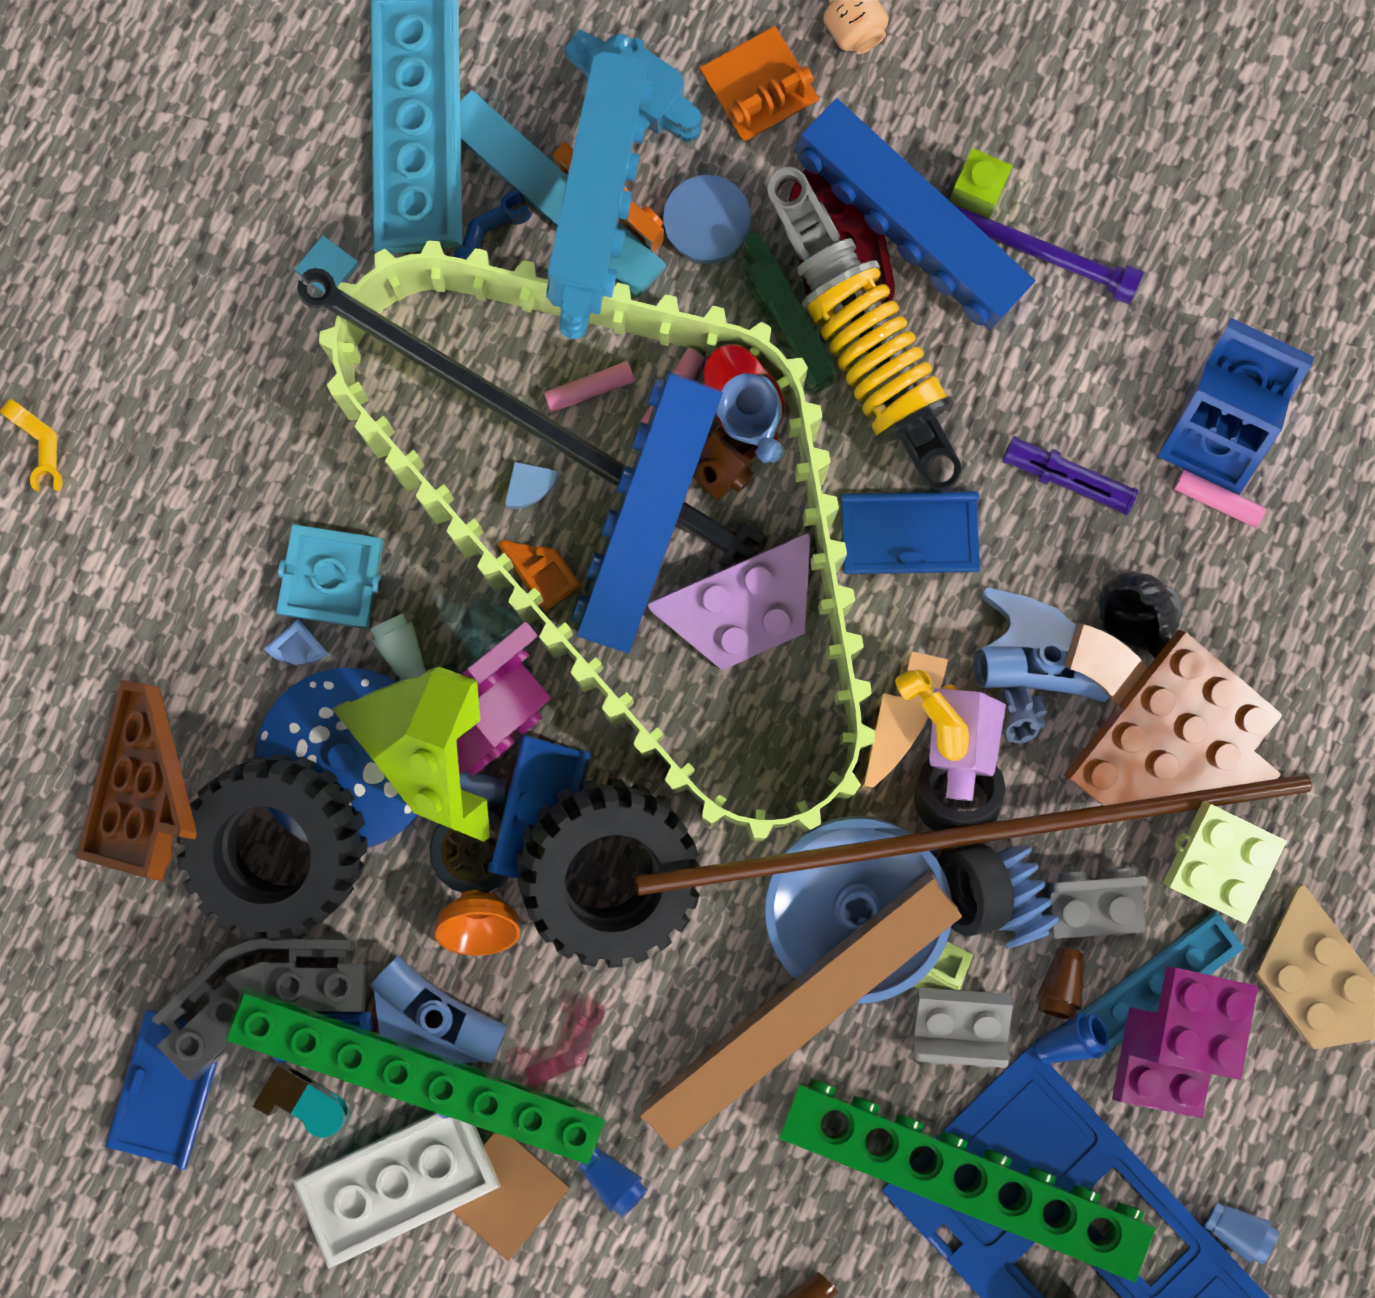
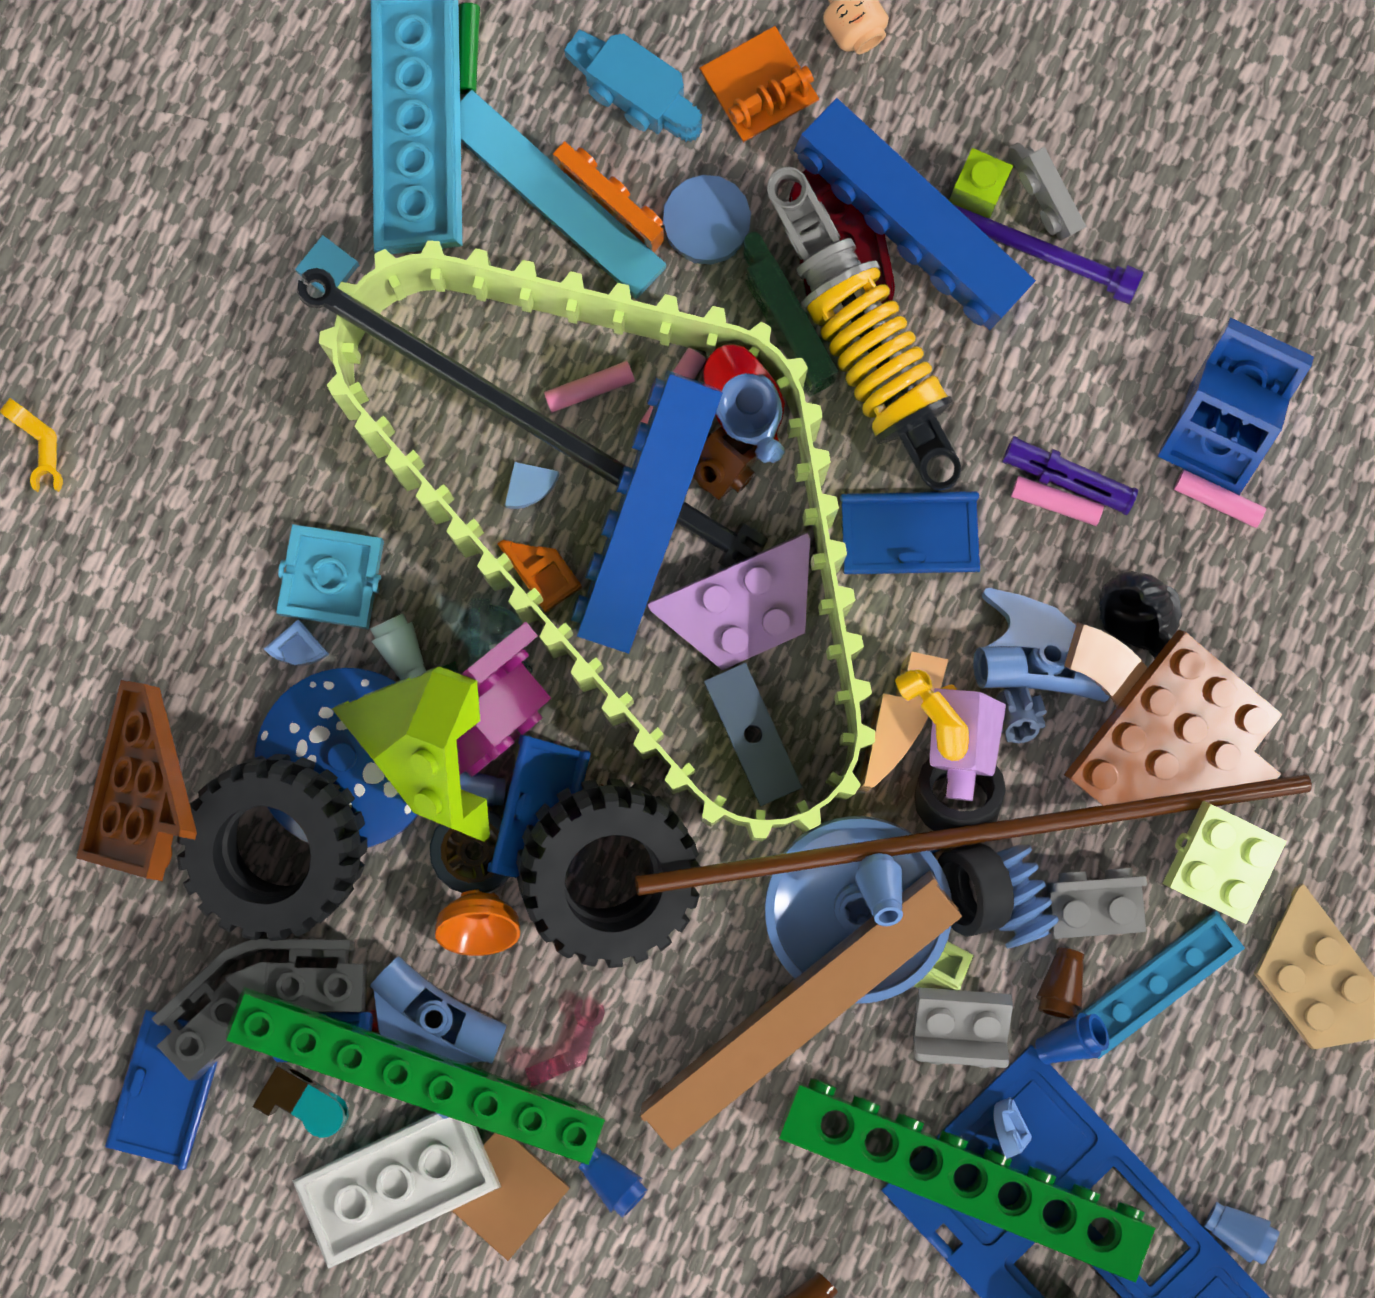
(468, 46): none -> green piece
(491, 220): blue arm -> none
(596, 184): dark azure hinge -> none
(742, 707): none -> sand blue tile
(881, 887): none -> medium blue cone
(1010, 1128): none -> light blue tile
(1043, 180): none -> light grey hinge
(1057, 501): none -> bright pink piece
(1195, 1033): magenta bracket -> none

